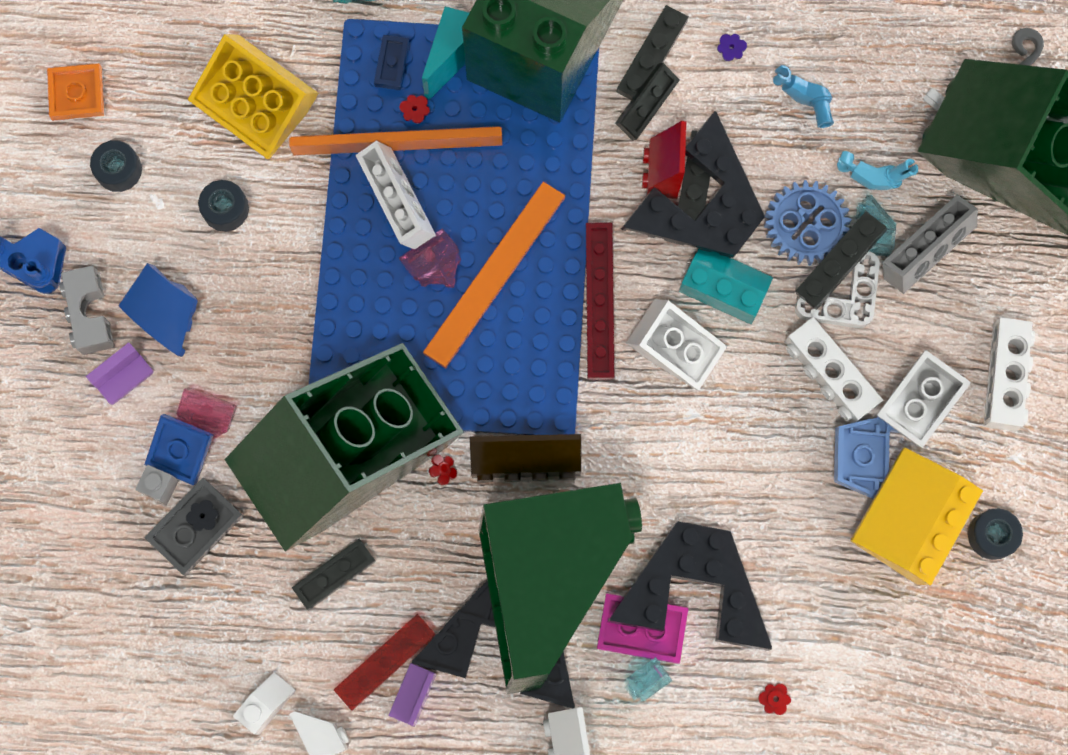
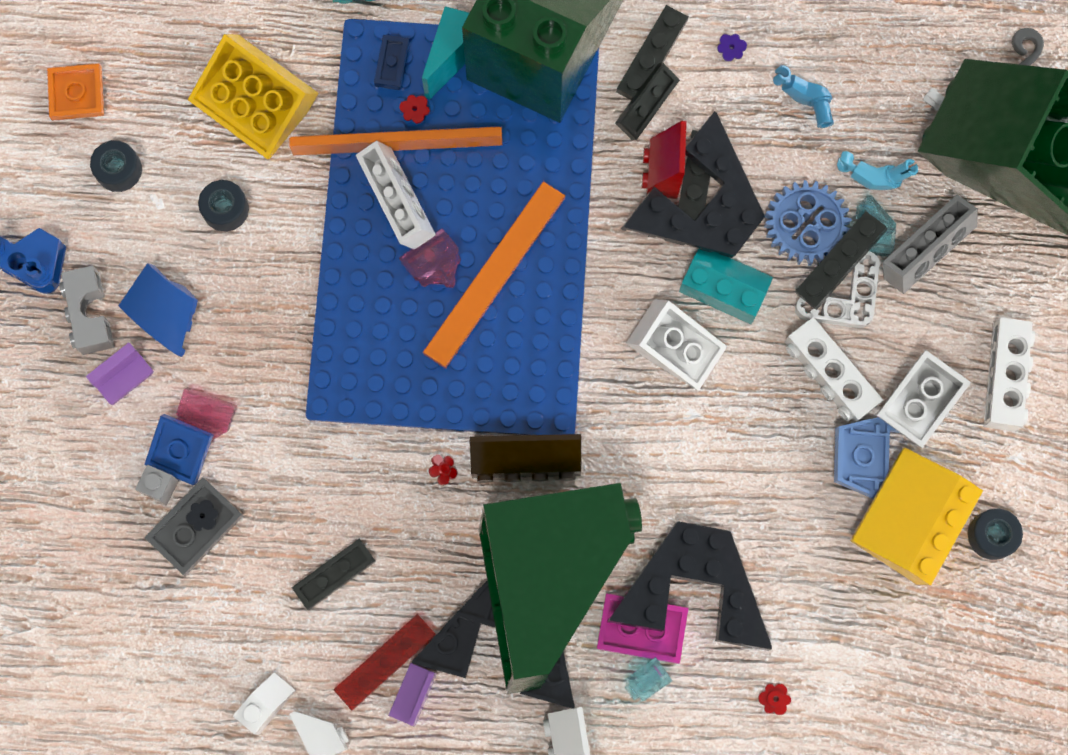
(341, 444): dark green slope -> none
(600, 301): dark red plate -> none

